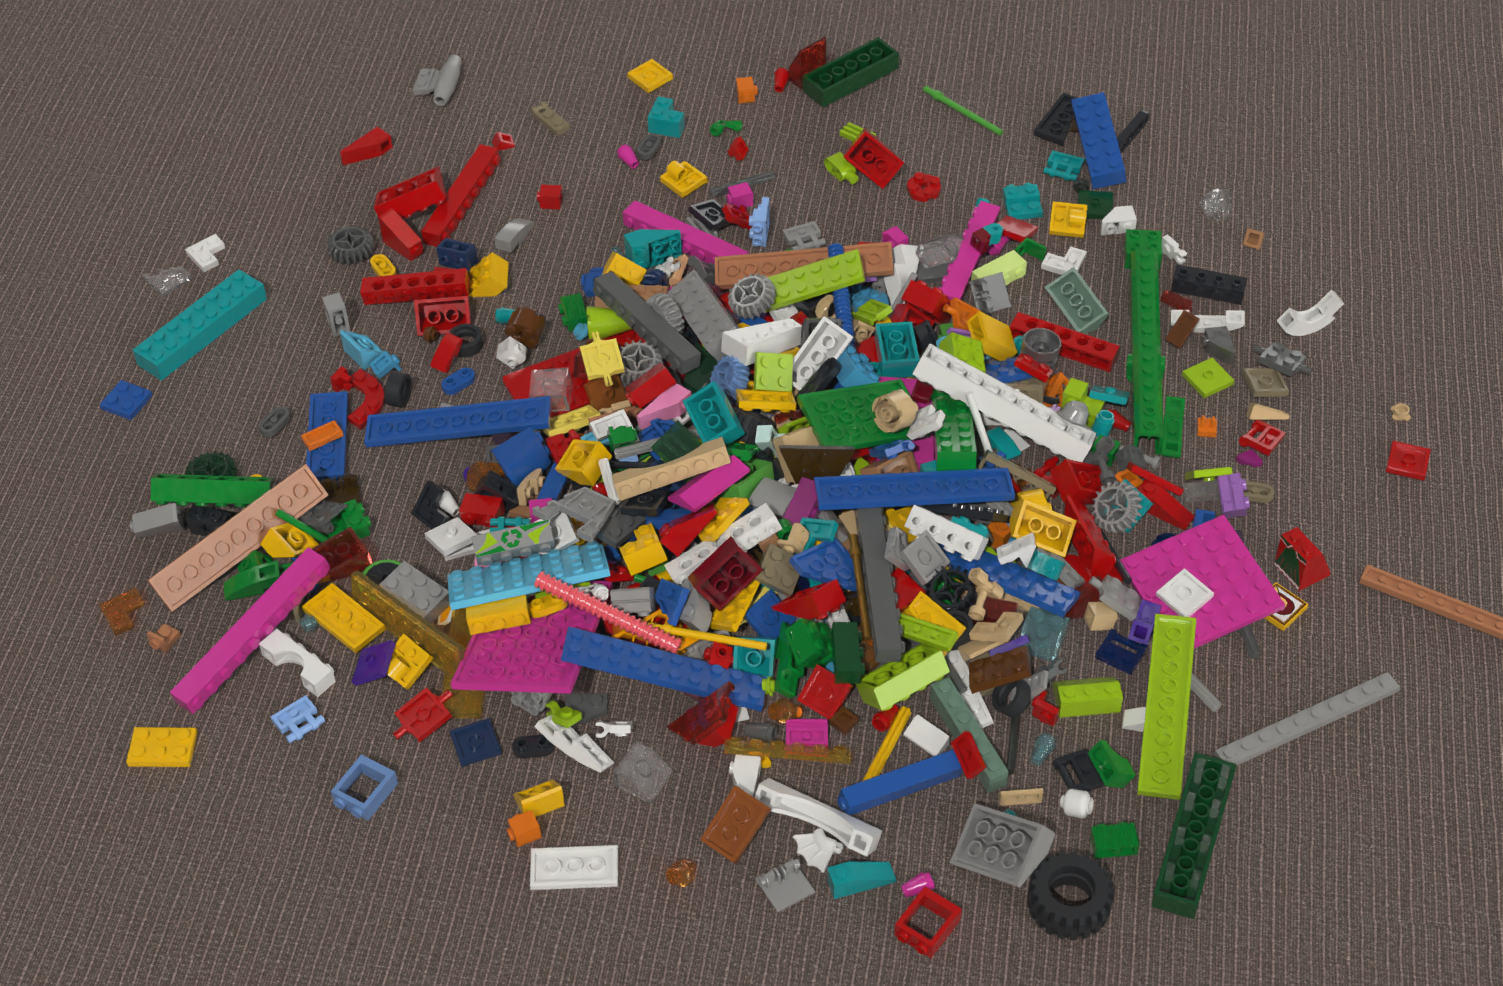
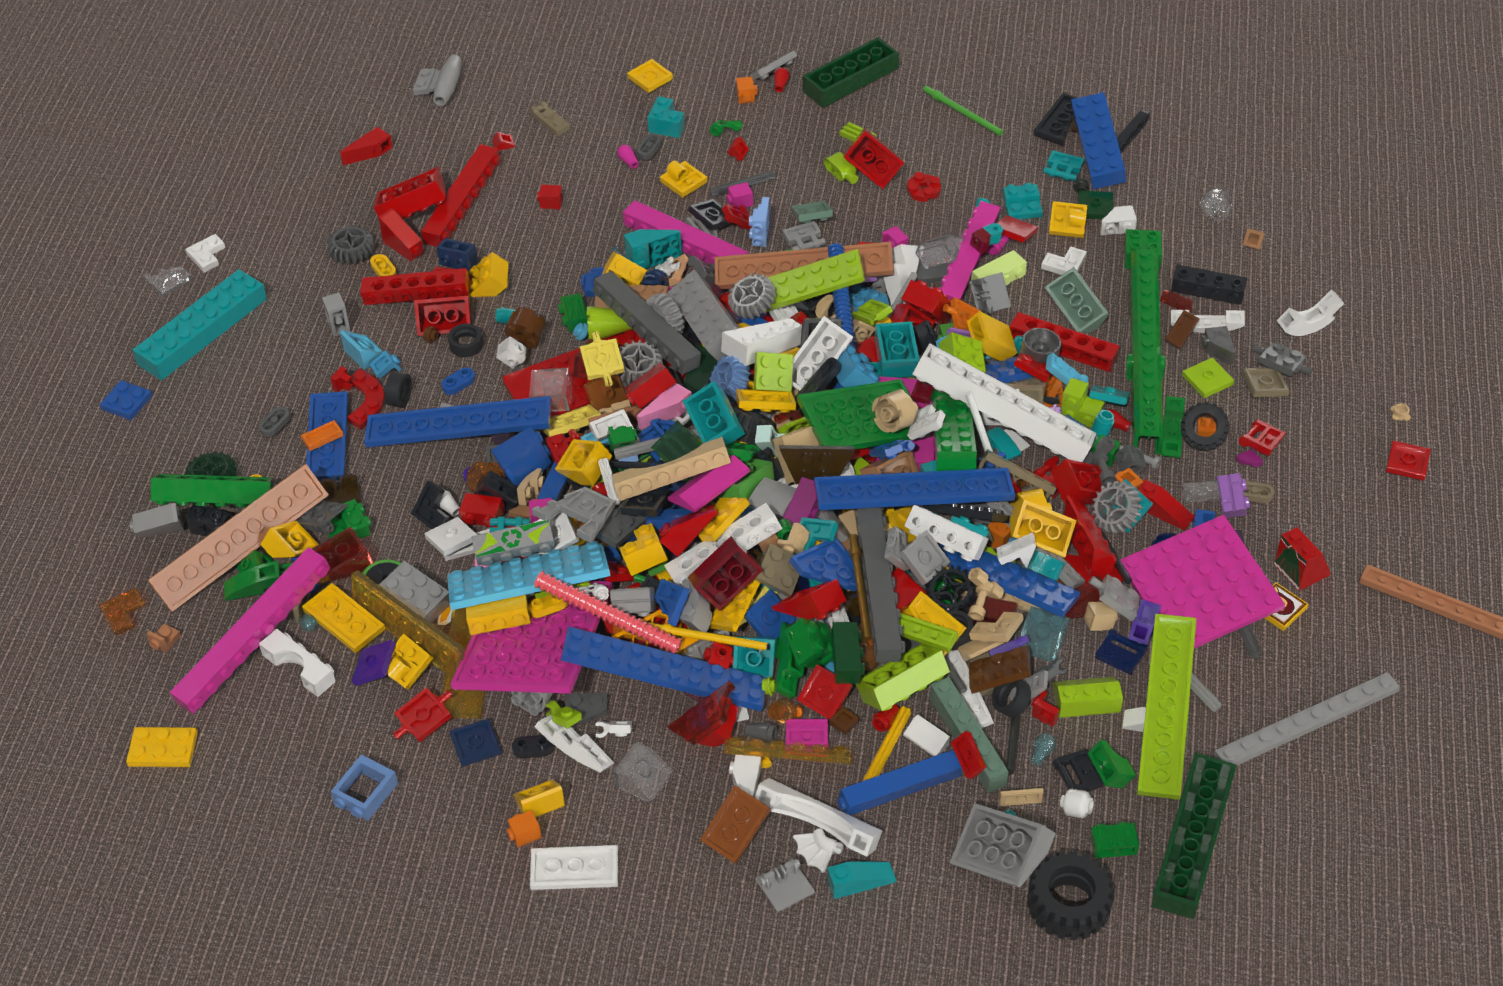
(295, 714): light blue plate -> none
(301, 526): green bar -> none
(445, 352): red slope -> none
(513, 234): light grey slope -> none
(681, 873): clear orange animal -> none
(773, 66): none -> light grey plate
(807, 60): clear red slope -> none
(811, 211): none -> sand green plate
(916, 884): dark pink cone -> none
(939, 906): red window -> none
(1032, 248): green bracket -> none
(1062, 370): none -> medium azure plate
(1075, 412): light grey piece -> none
(1155, 478): red tile -> none
(1171, 249): white plate -> none
(1184, 594): white tile -> none
(1207, 410): none -> black tyre
(1208, 474): lime plate -> none
(1261, 412): tan slope -> none

